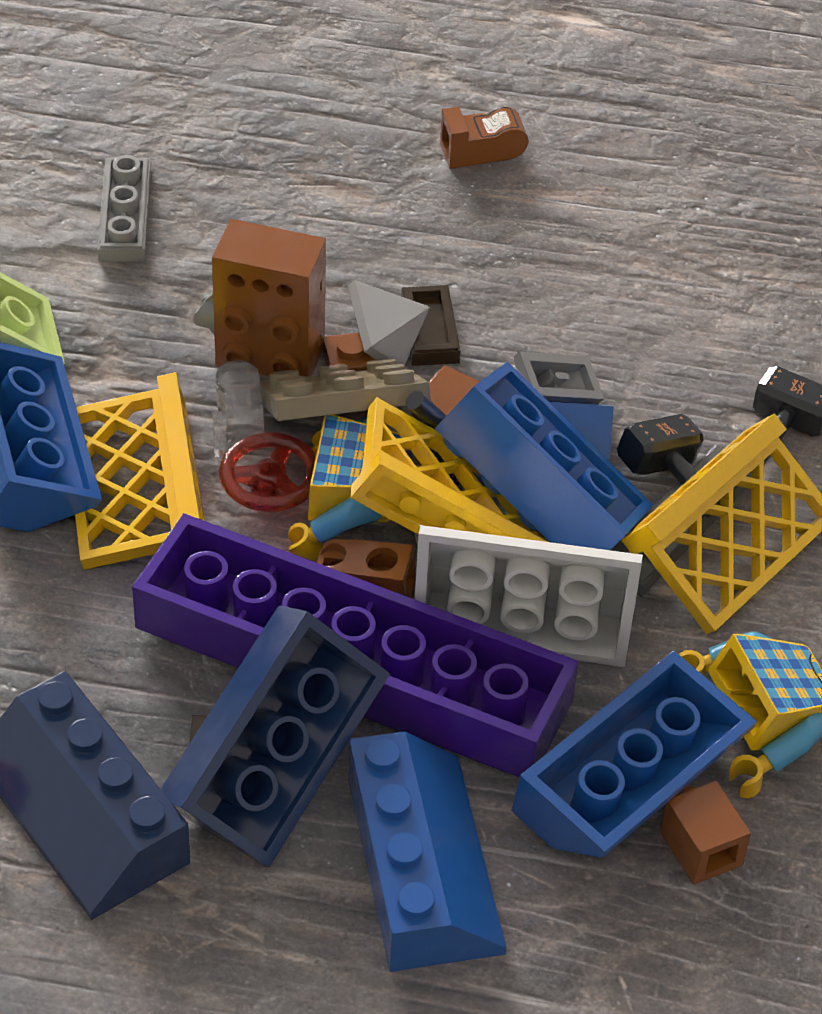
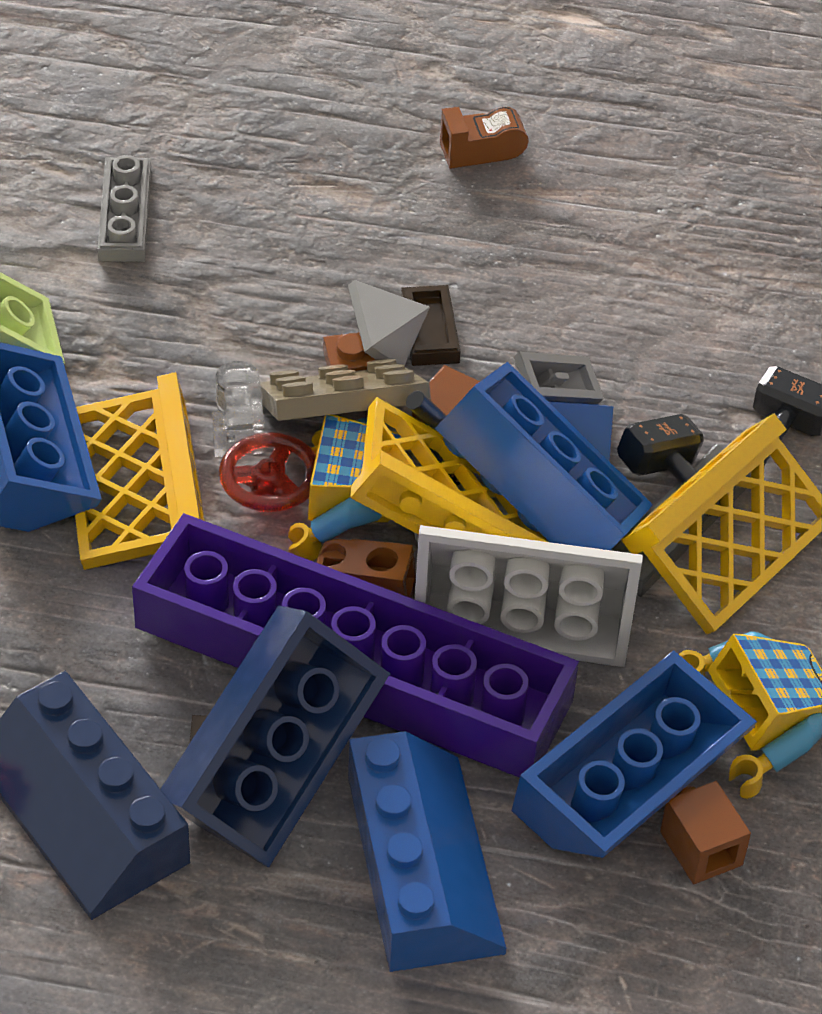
(267, 298): dark orange piece -> none

